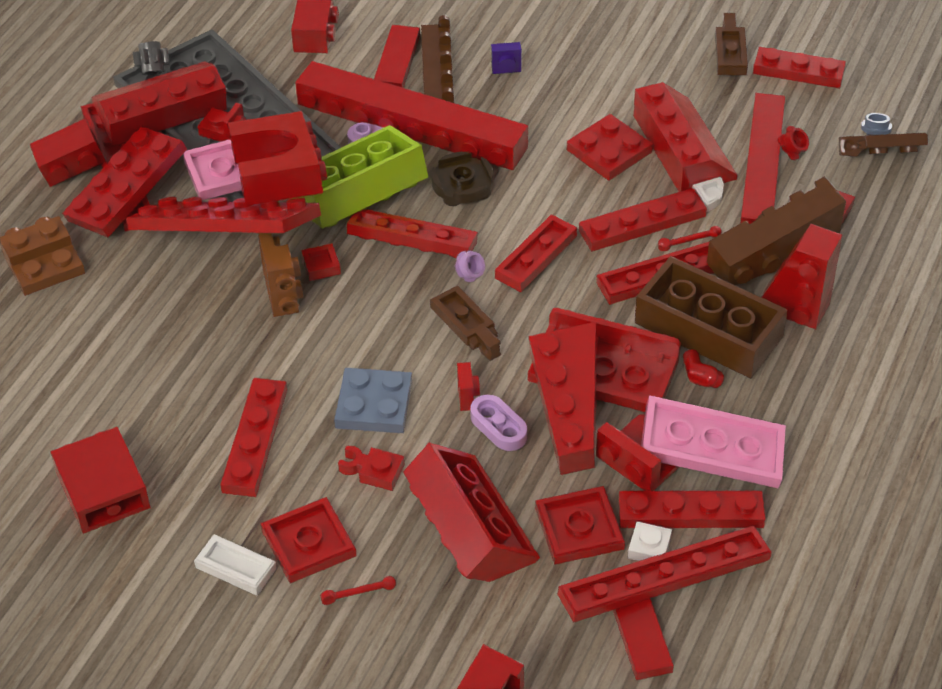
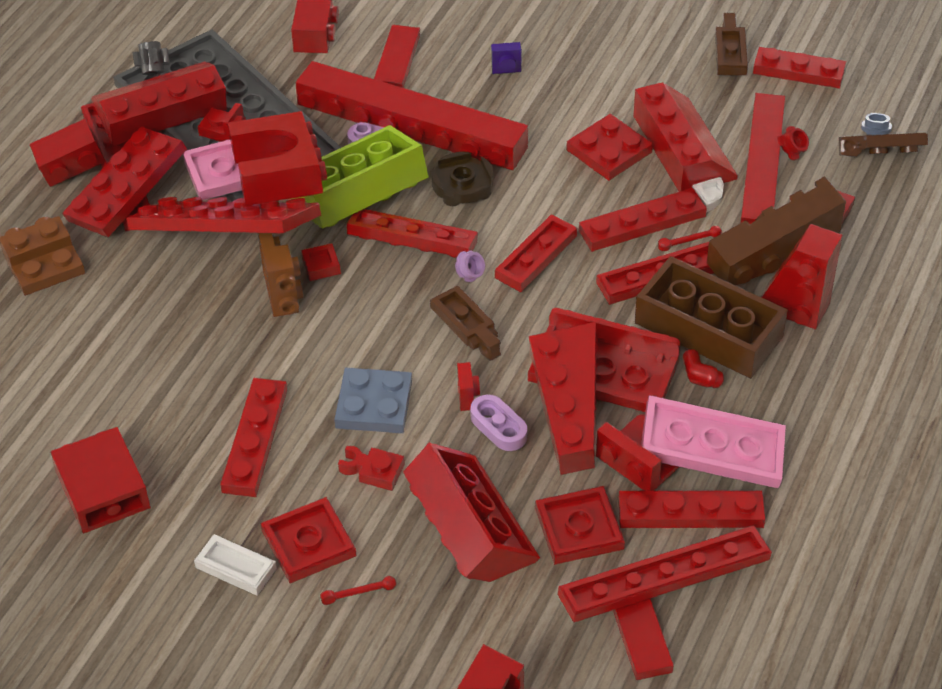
(437, 60): reddish brown hinge -> none
(648, 541): white plate -> none

